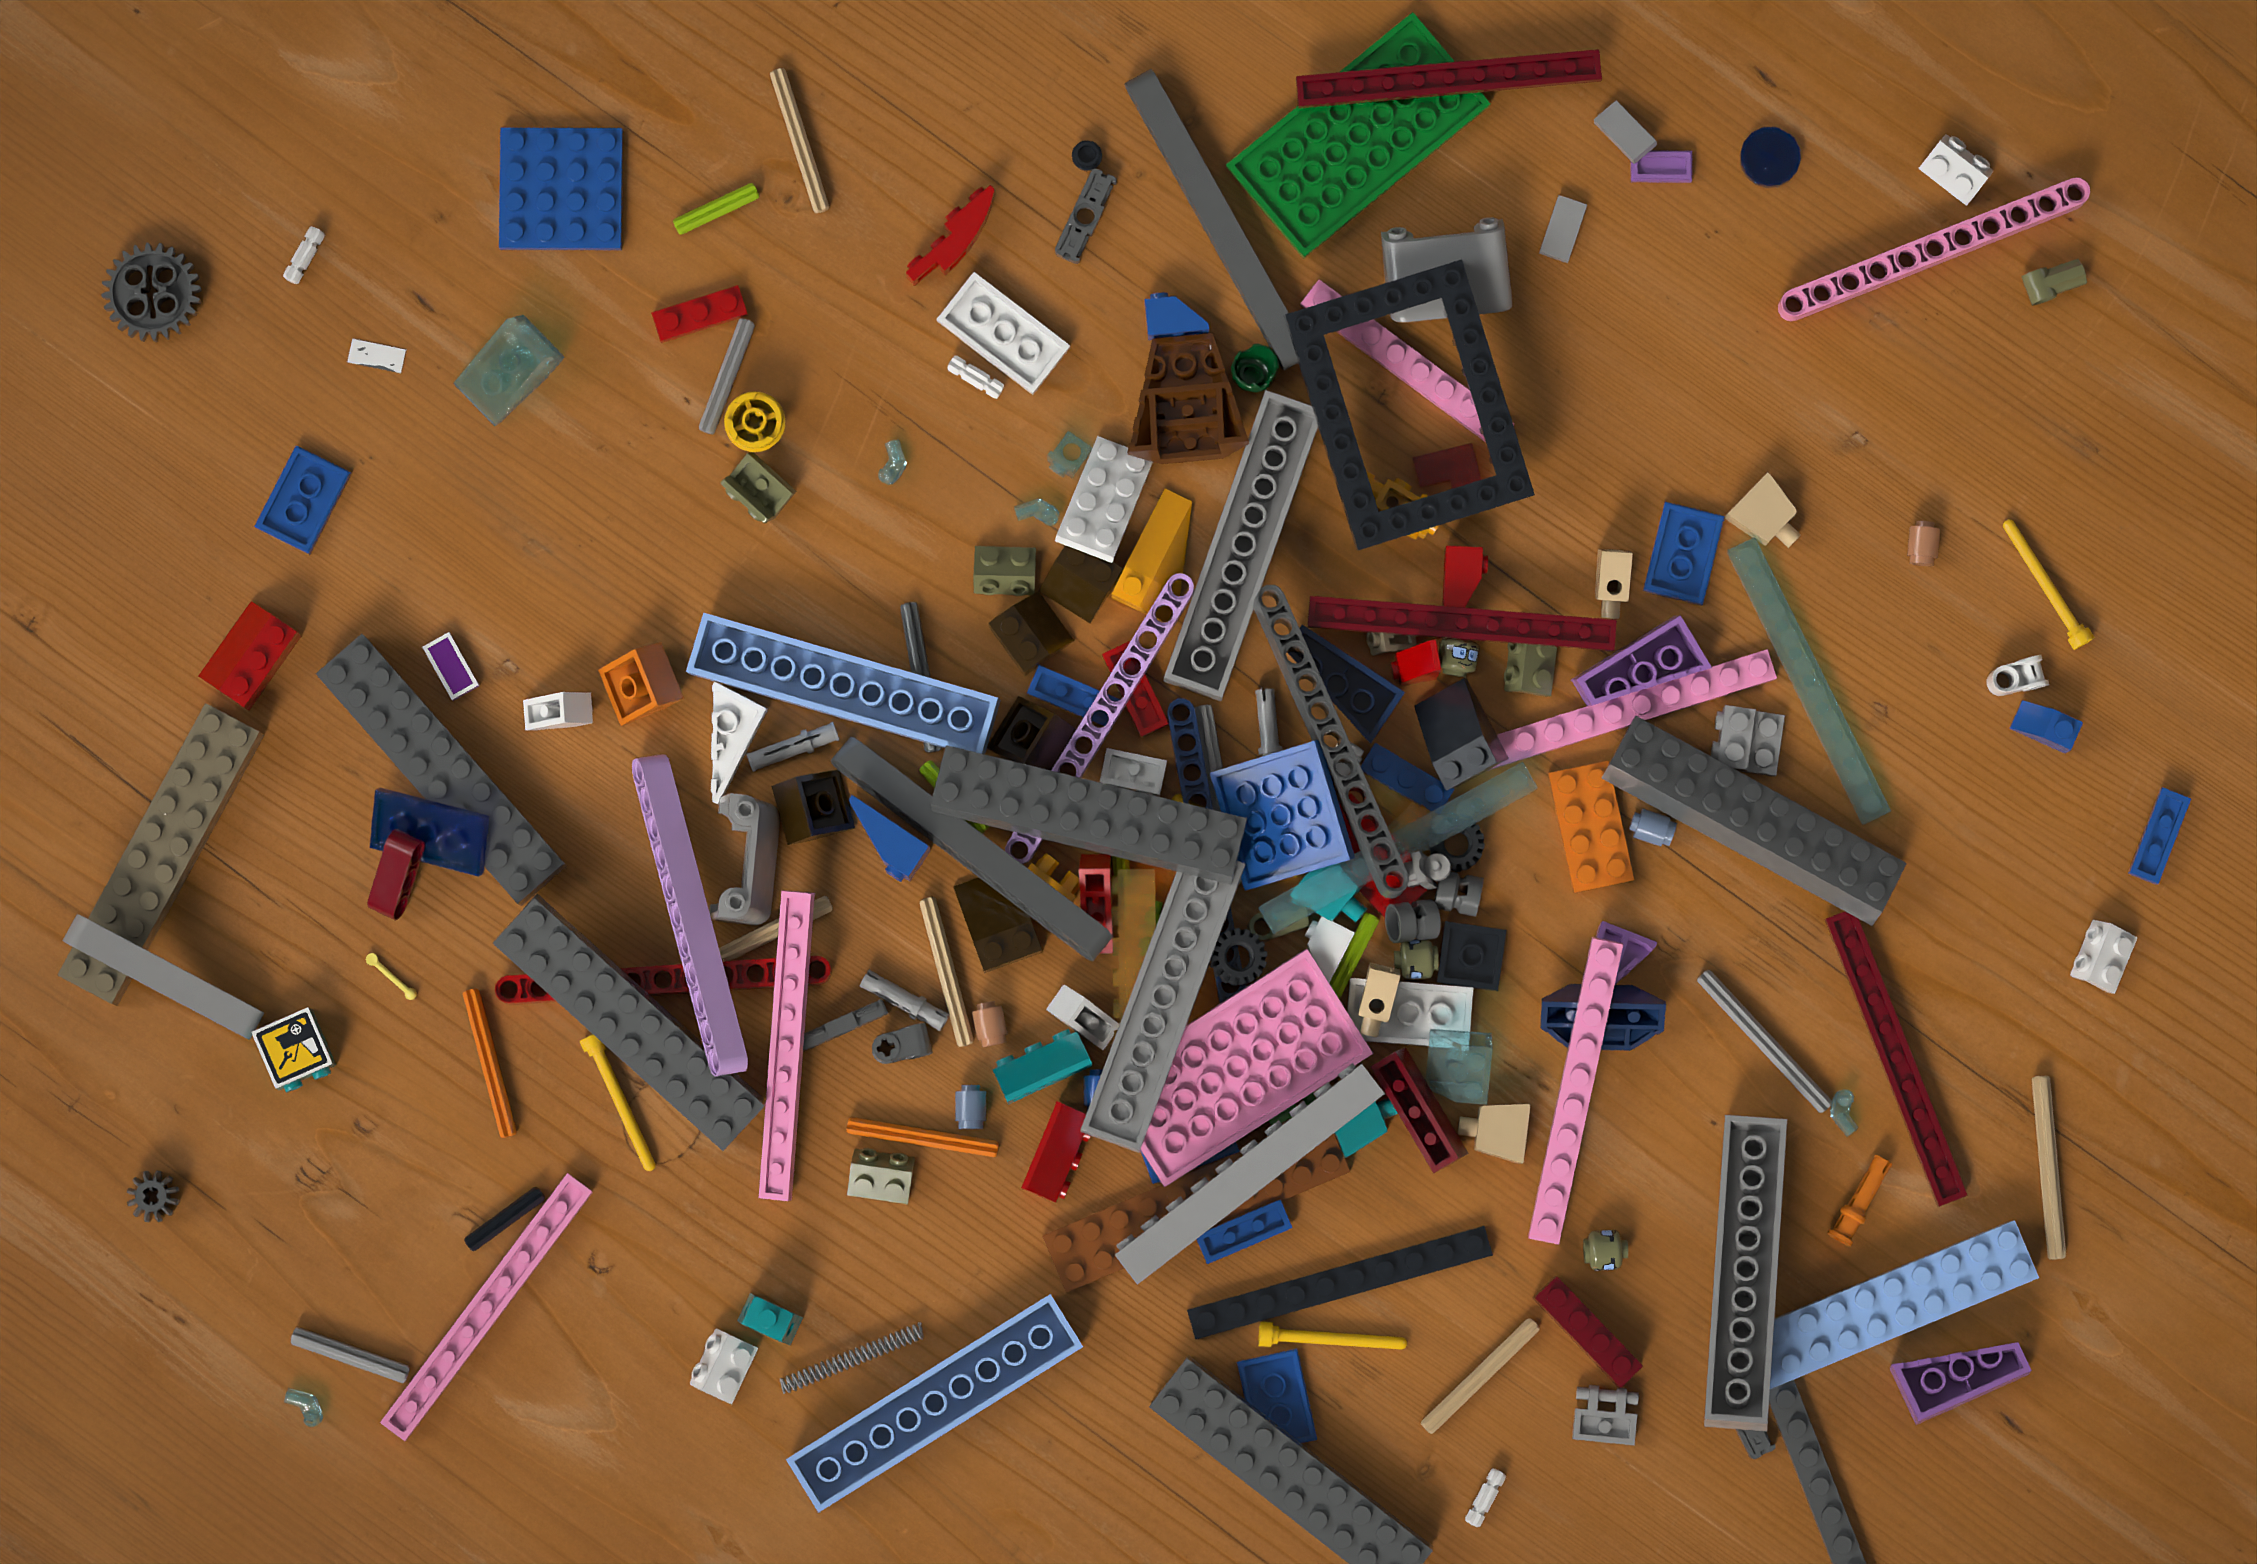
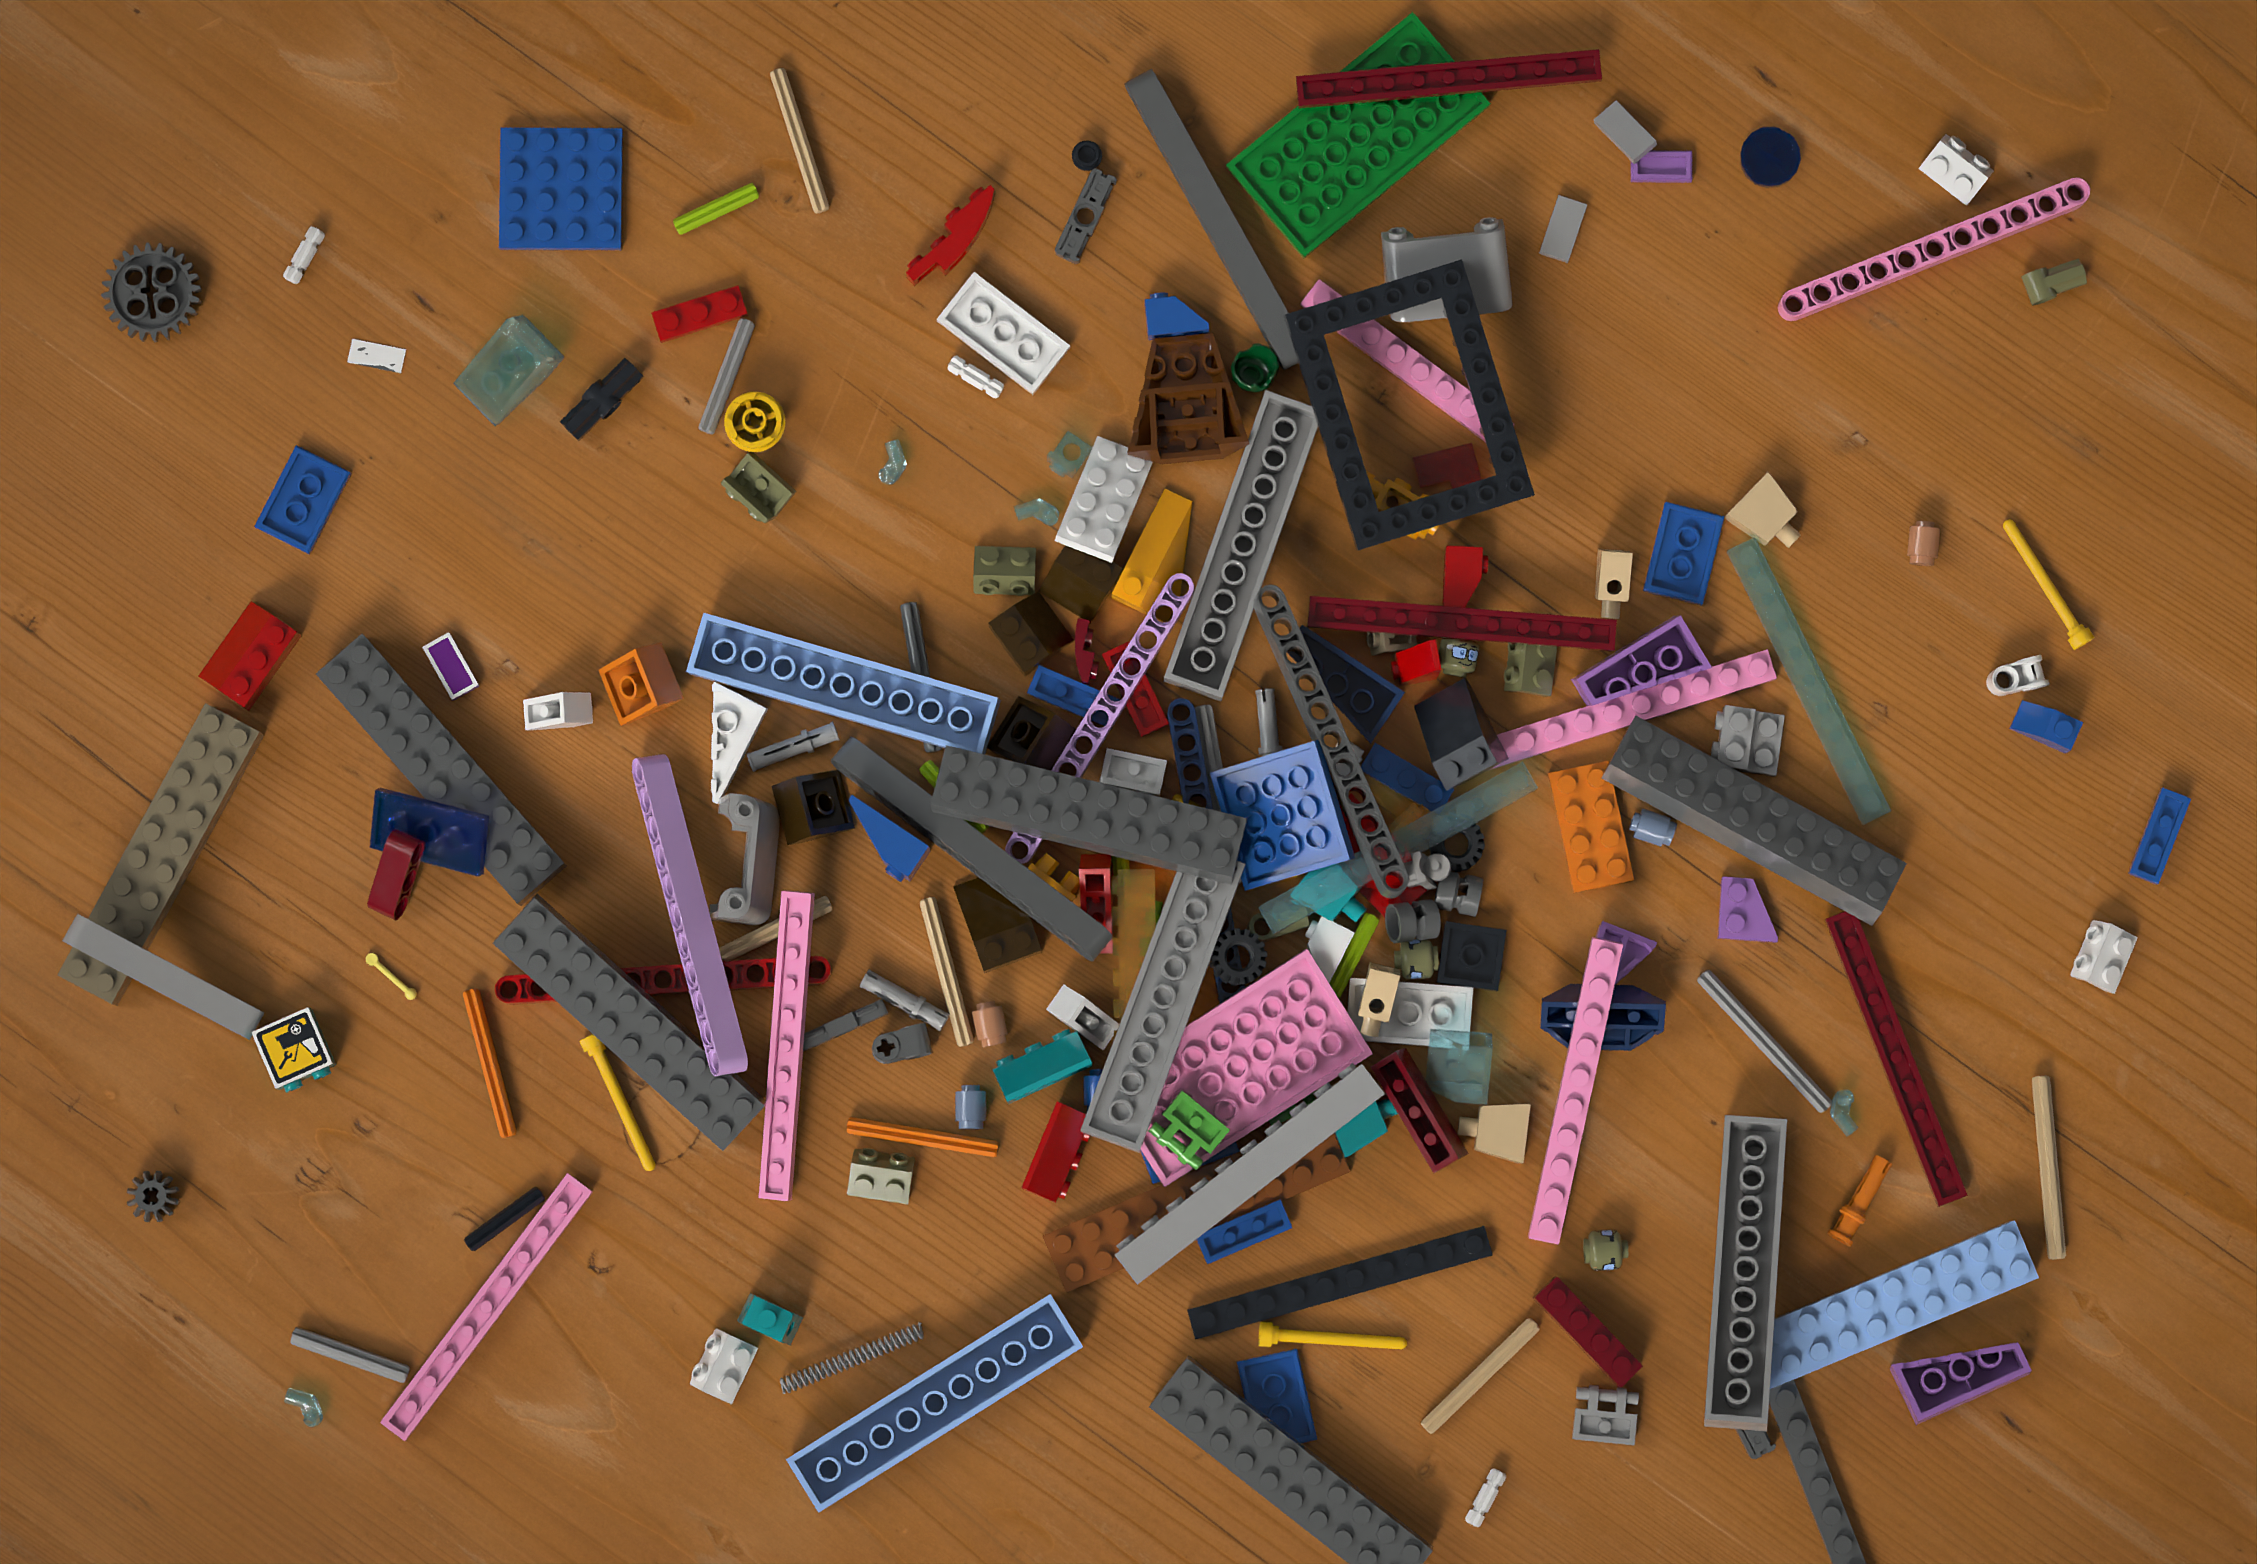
(601, 399): none -> black piece
(1085, 661): none -> dark red slope
(1194, 1122): none -> bright green plate
(1743, 912): none -> medium lavender wing

